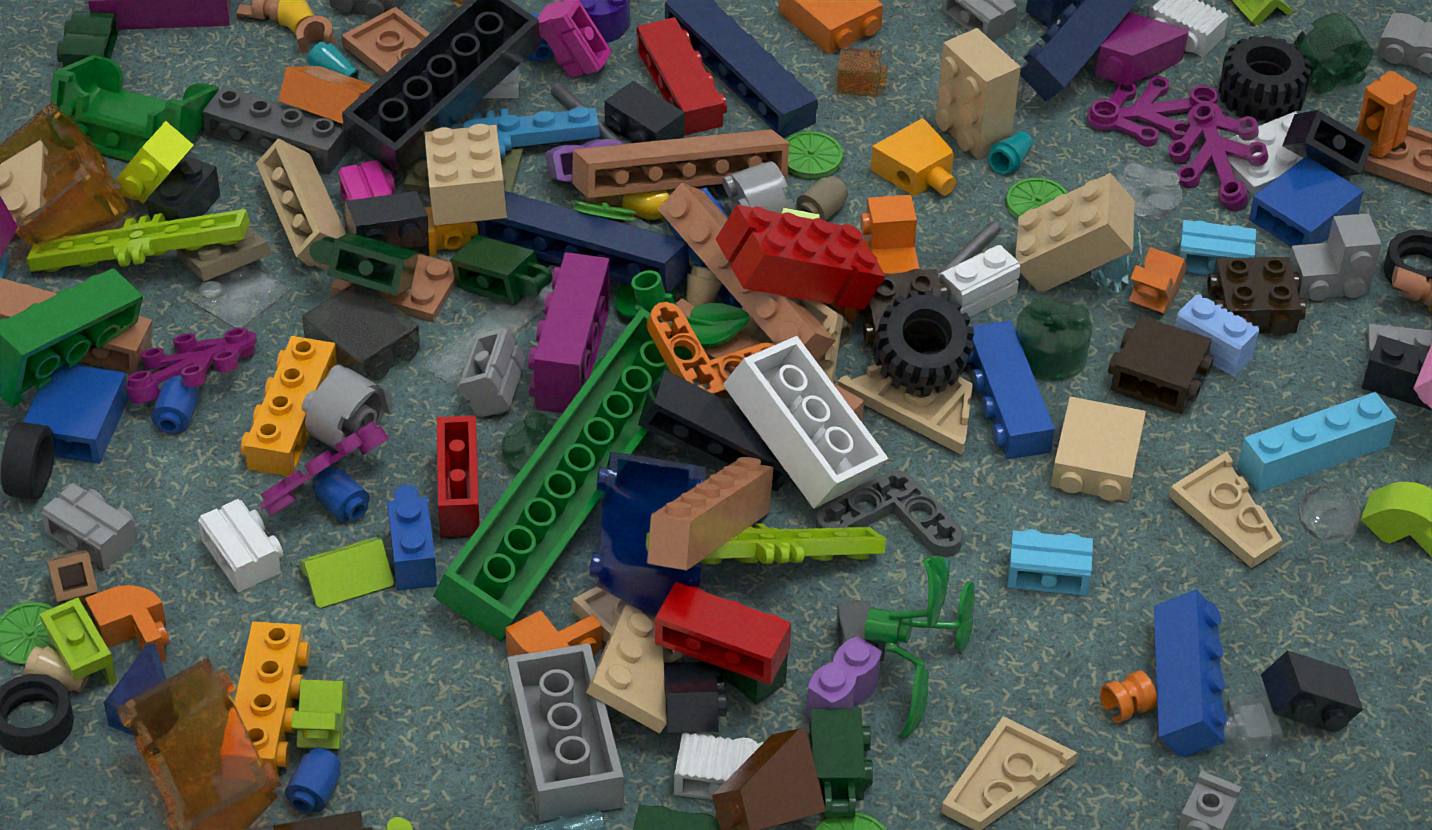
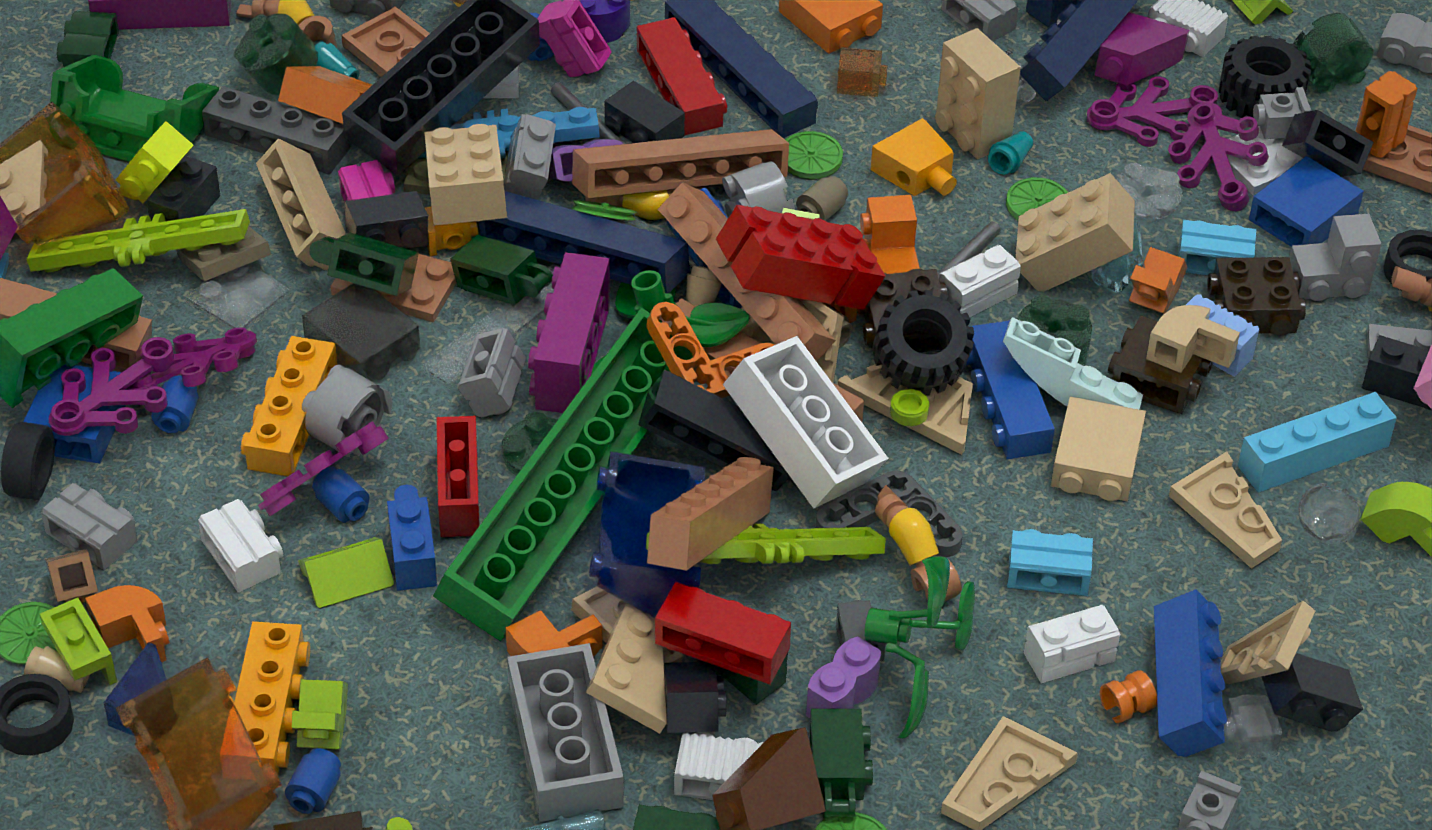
(72, 417): none -> magenta plant
(271, 47): none -> clear green brick
(529, 156): none -> light grey brick
(909, 407): none -> lime tile
(913, 538): none -> piece
(1055, 368): none -> light aqua slope
(1071, 643): none -> white brick
(1189, 332): none -> tan brick
(1268, 647): none -> tan wing
(1277, 110): none -> light grey brick

